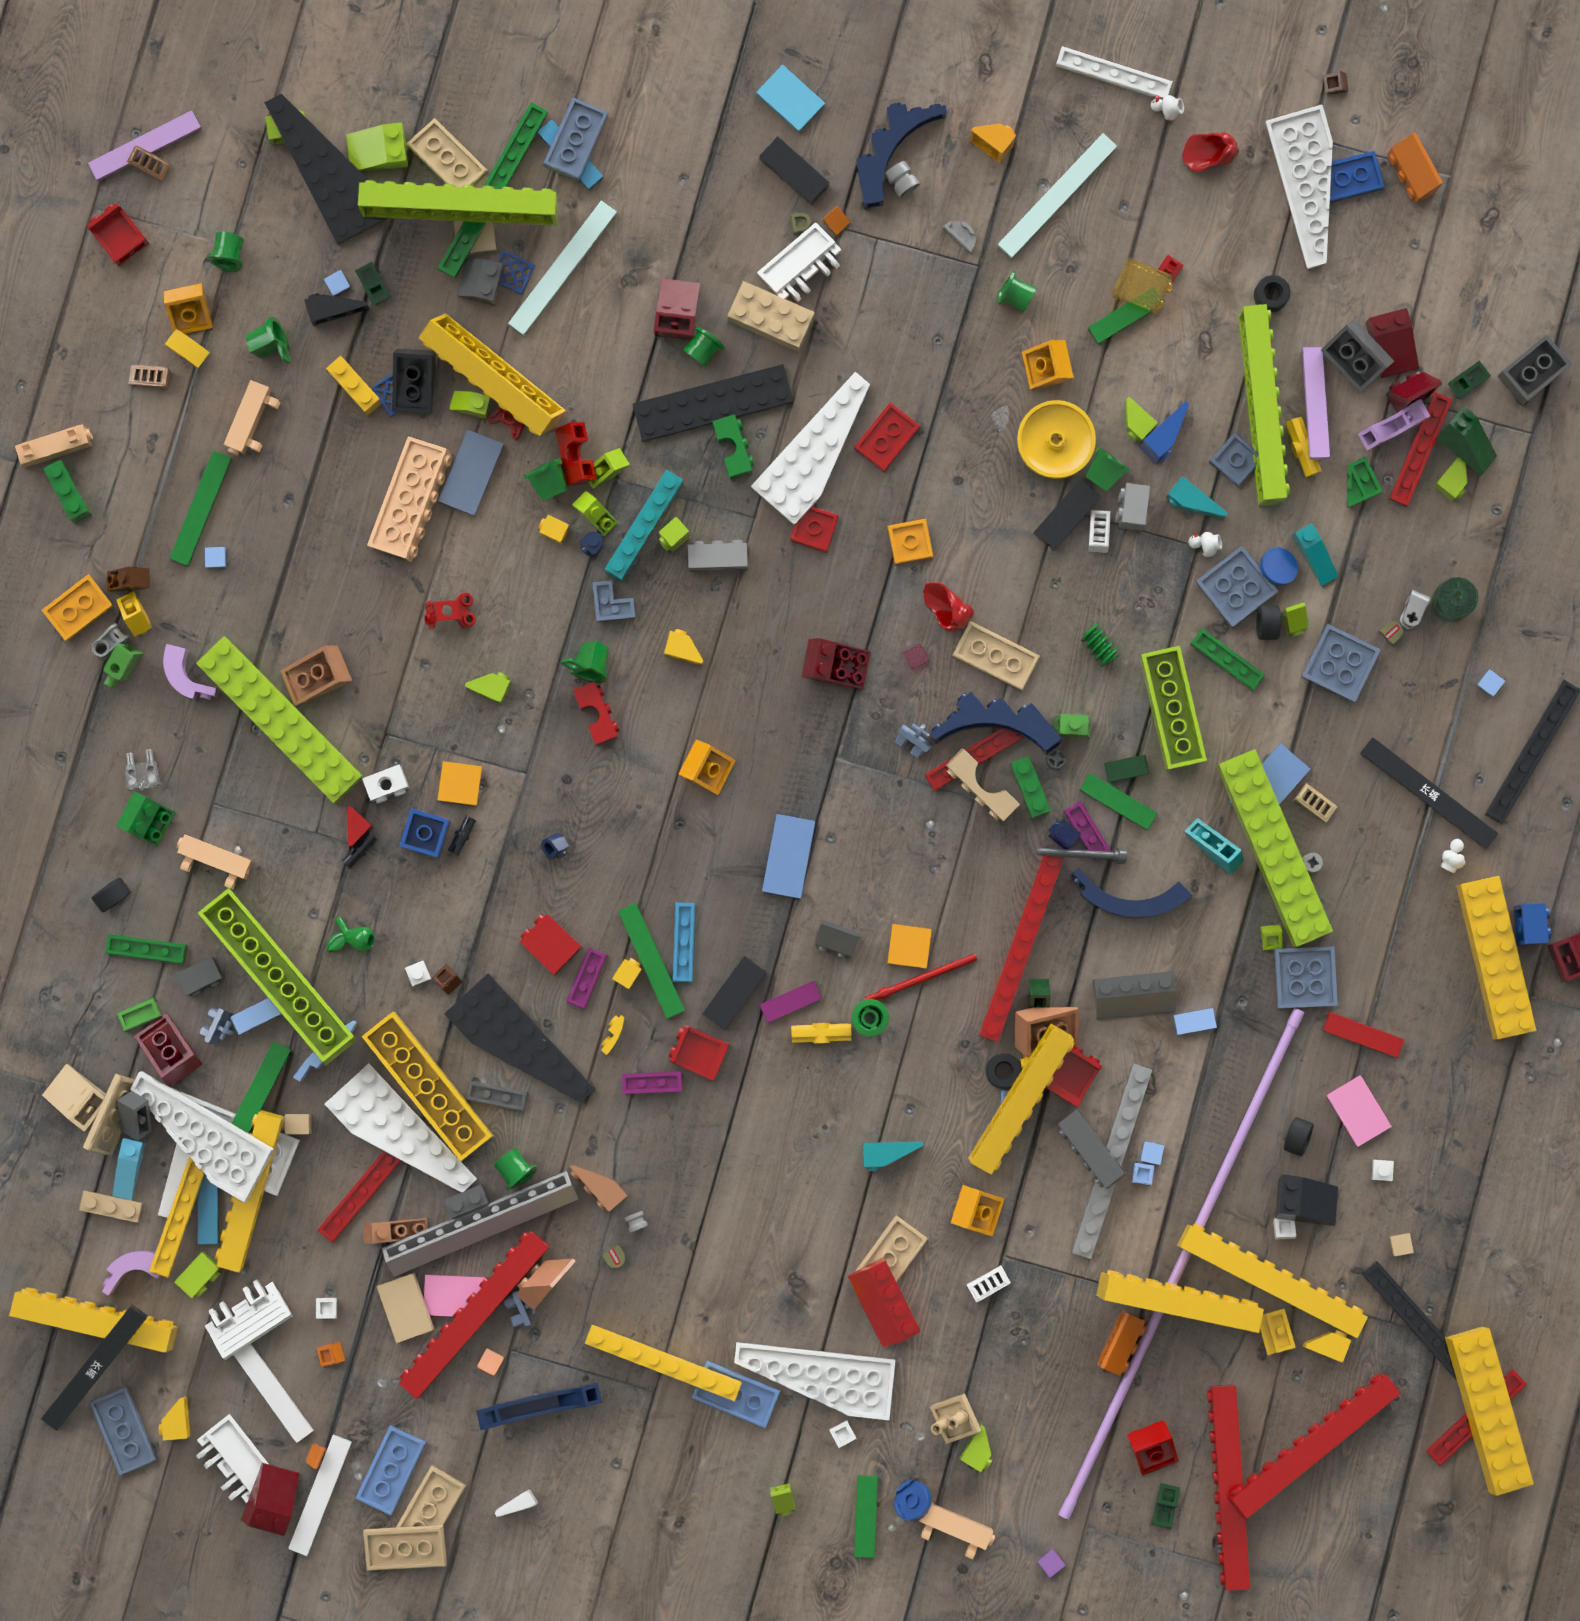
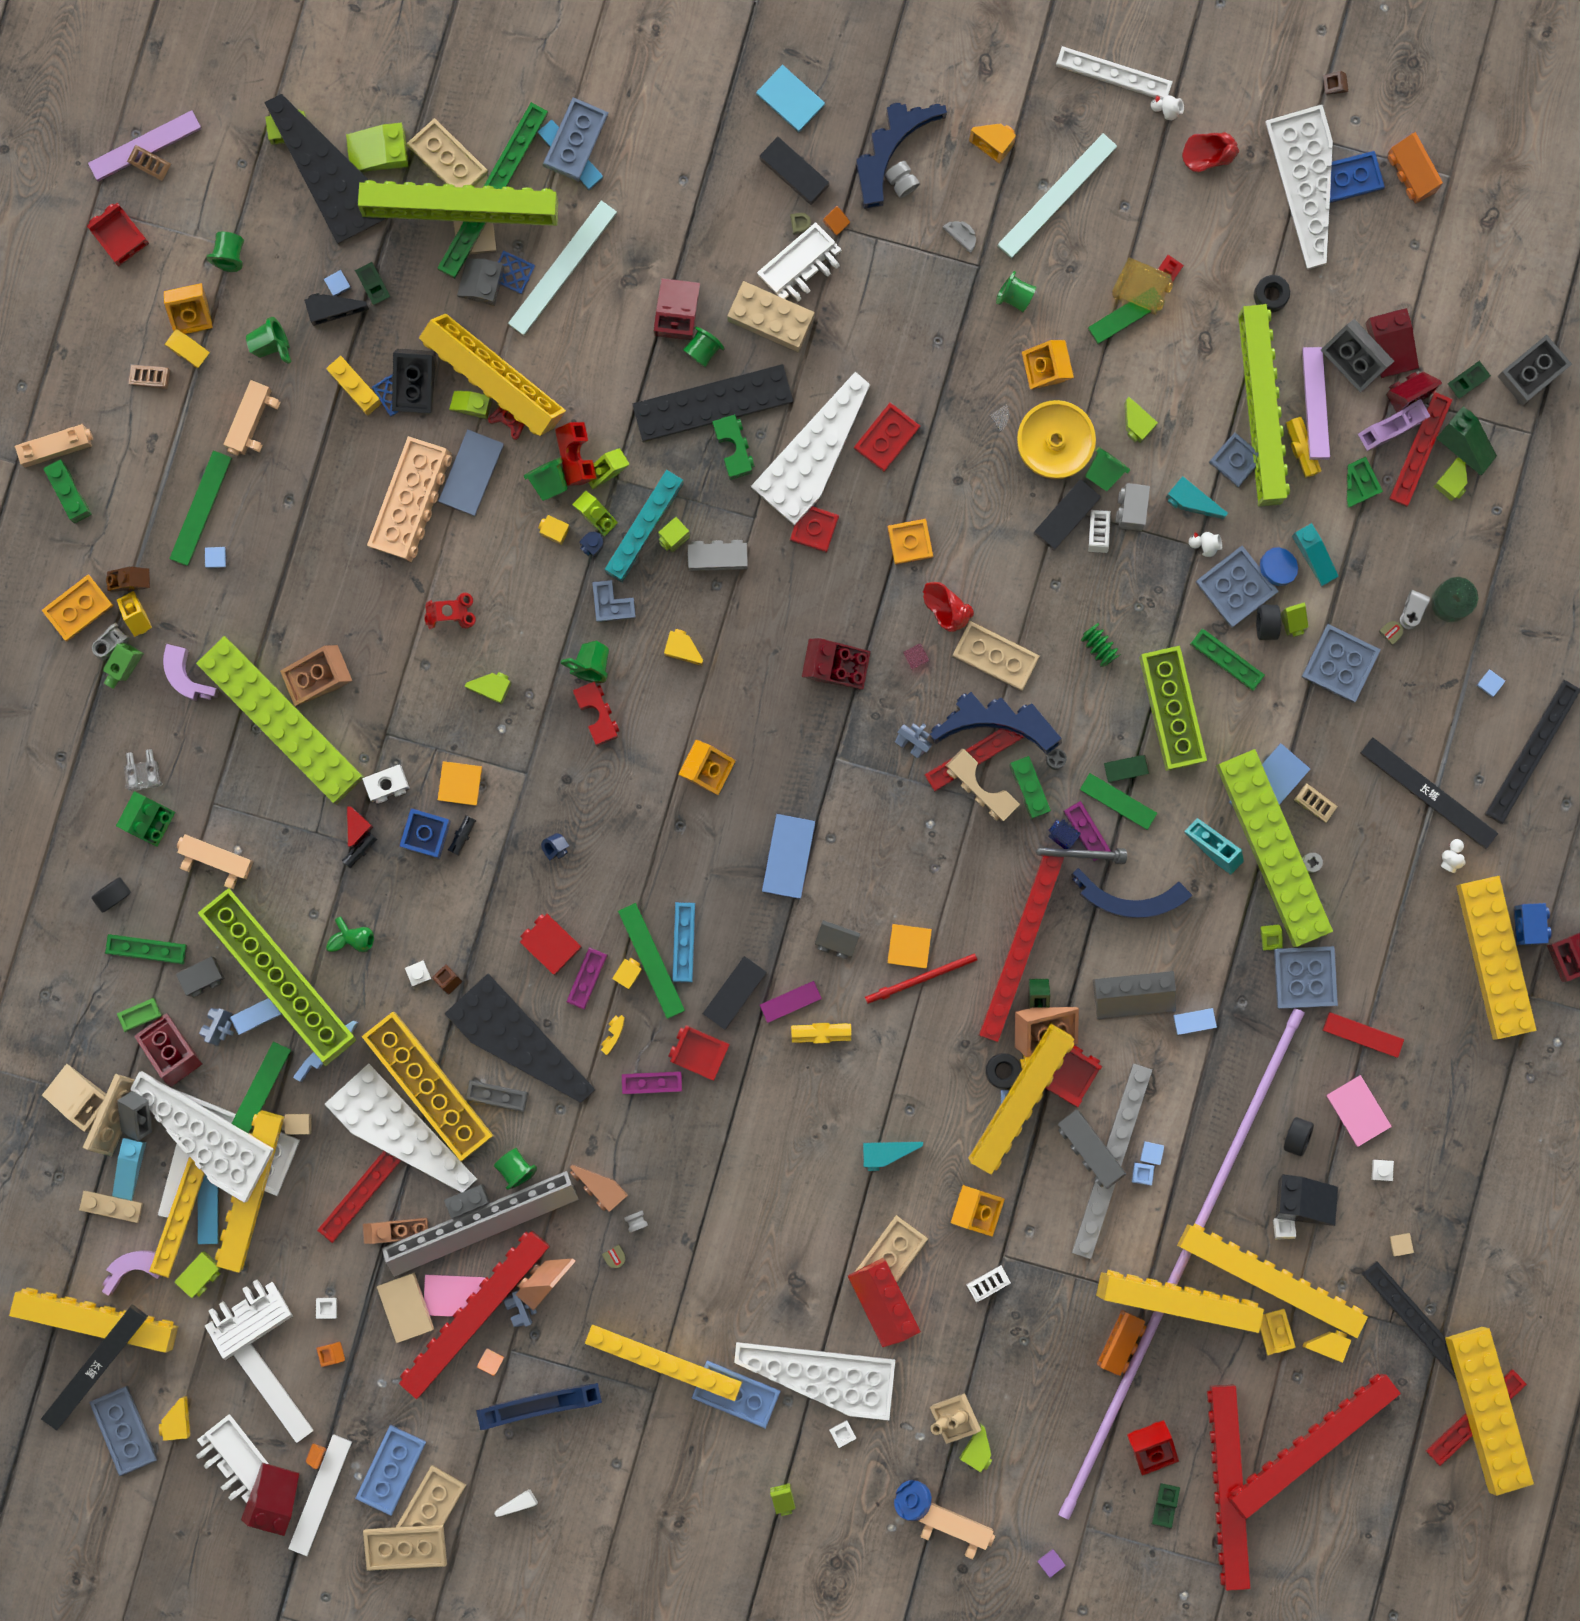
(865, 1516): green tile -> none
(870, 1017): green piece -> none
(1072, 725): bright green torso -> none
(1161, 440): blue slope -> none

